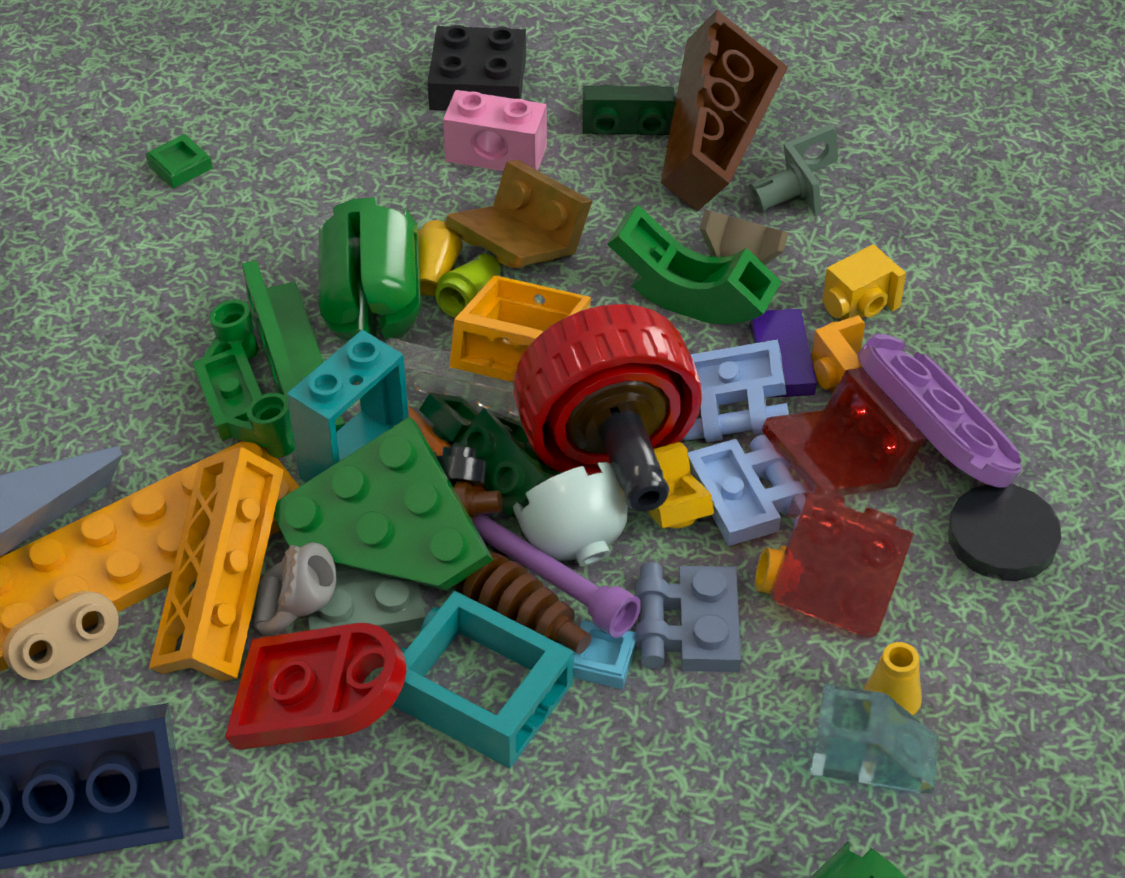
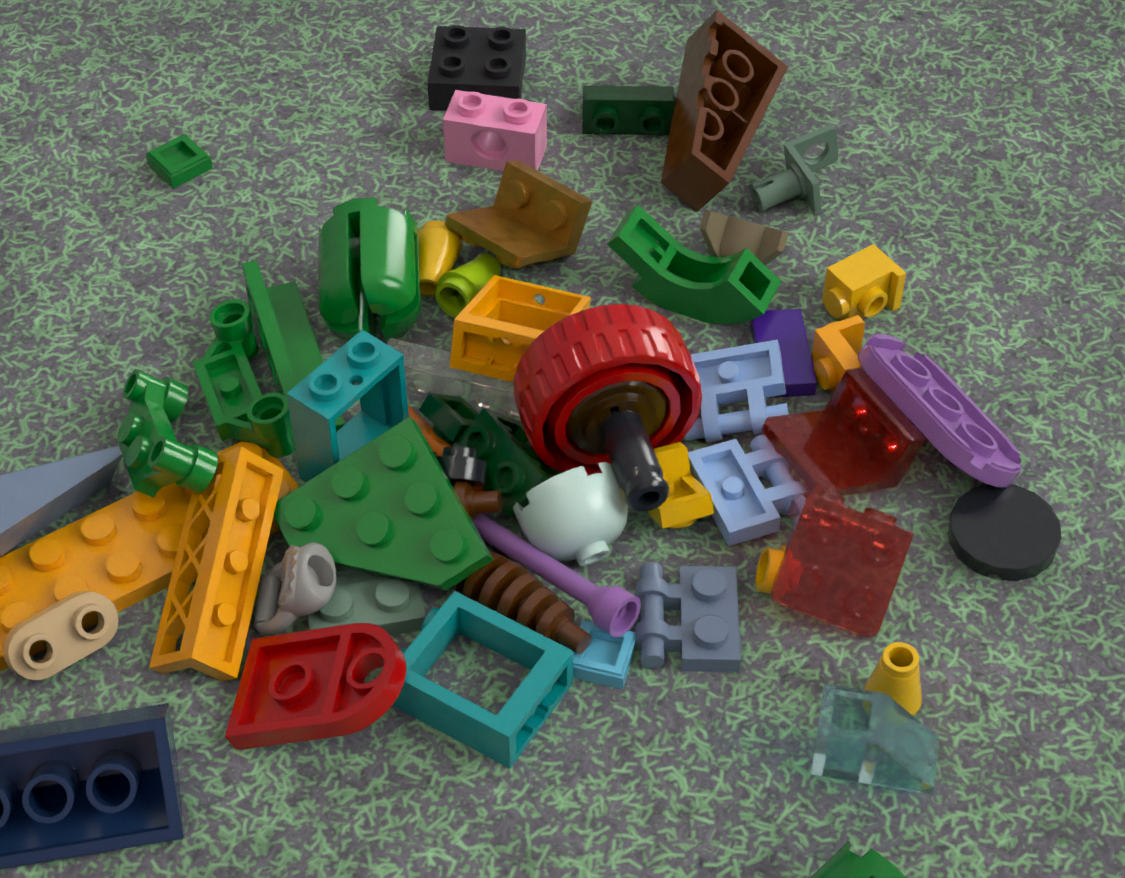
(149, 443): none -> green plate

